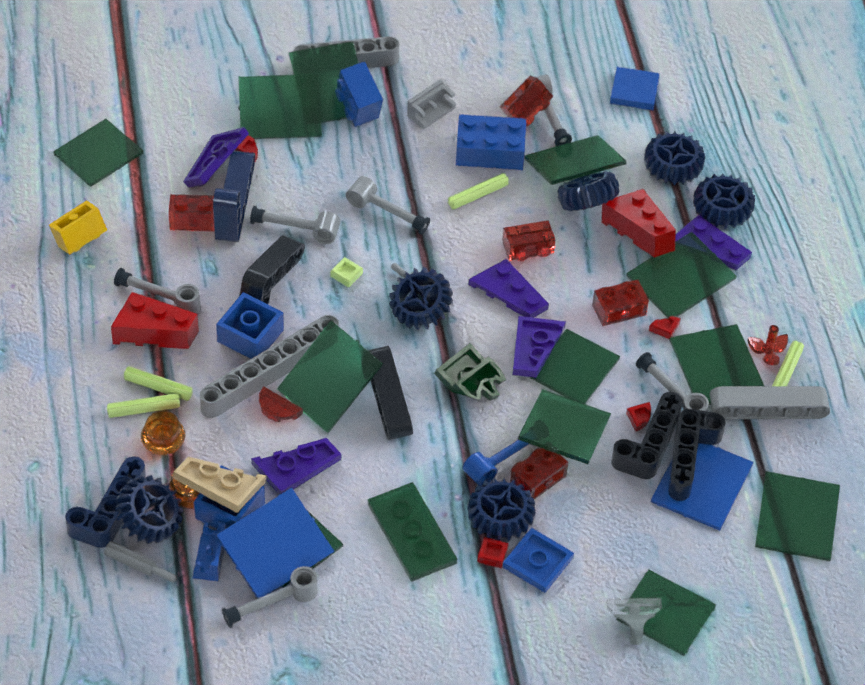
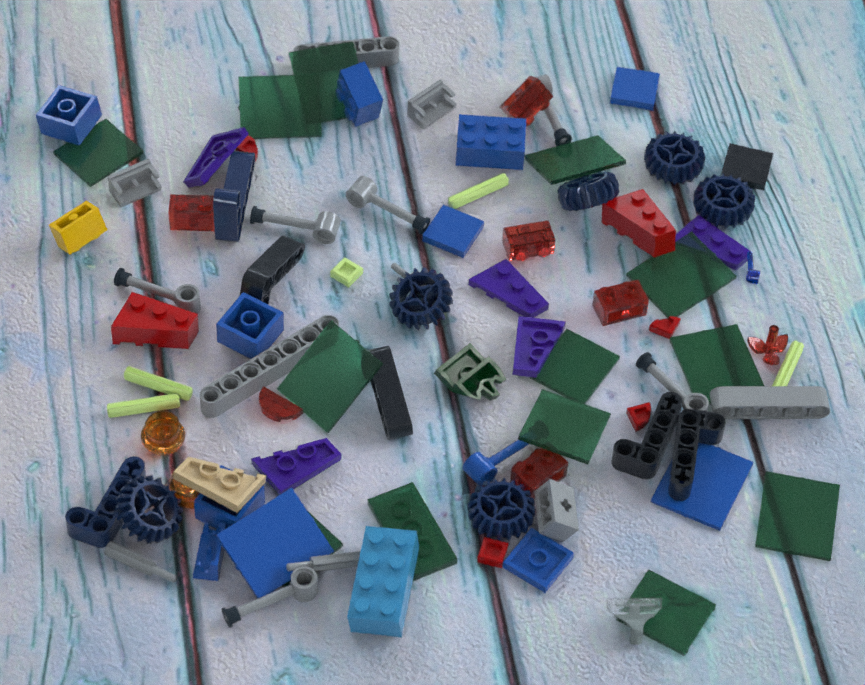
(68, 115): none -> blue brick
(134, 183): none -> light grey hinge
(328, 562): none -> light grey axle
(383, 581): none -> dark azure brick
(453, 231): none -> blue tile
(556, 510): none -> light grey brick
(748, 164): none -> black tile
(752, 275): none -> clear blue hand

